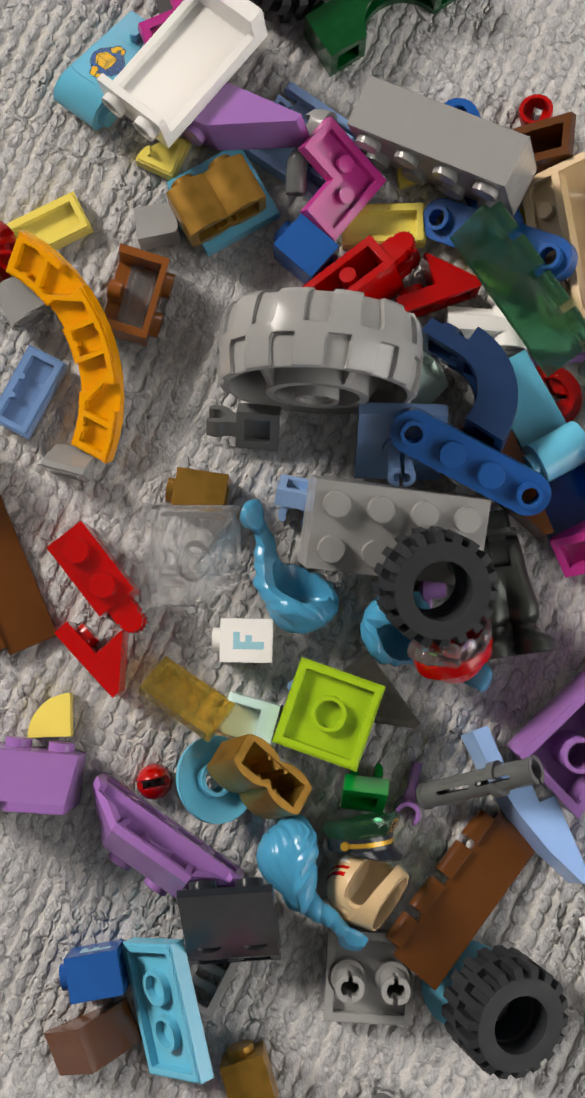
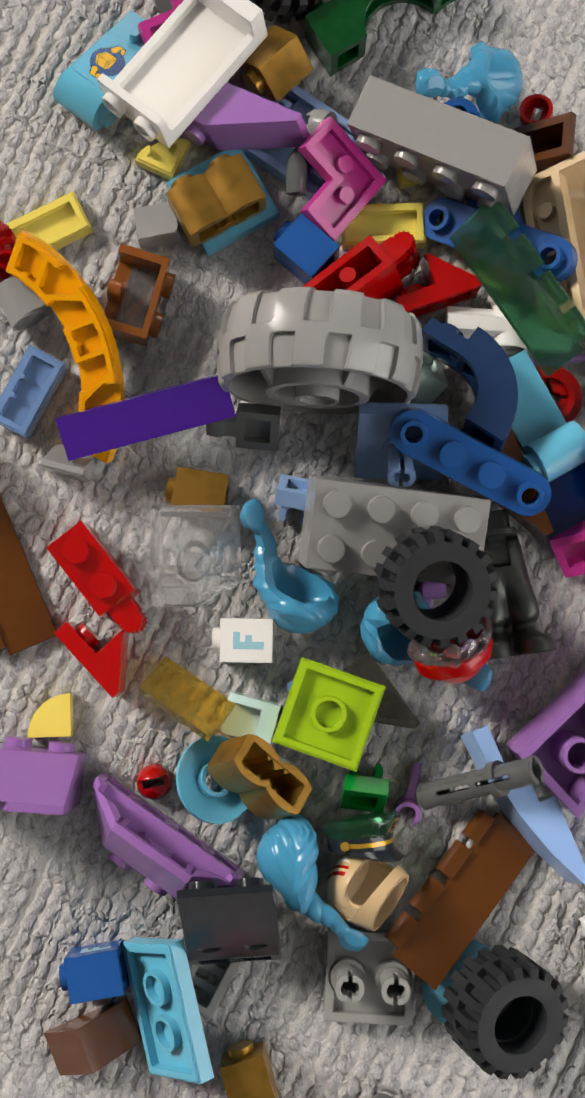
(144, 417): none -> dark purple tile
(276, 64): none -> pearl gold brick
(490, 76): none -> dark azure hair

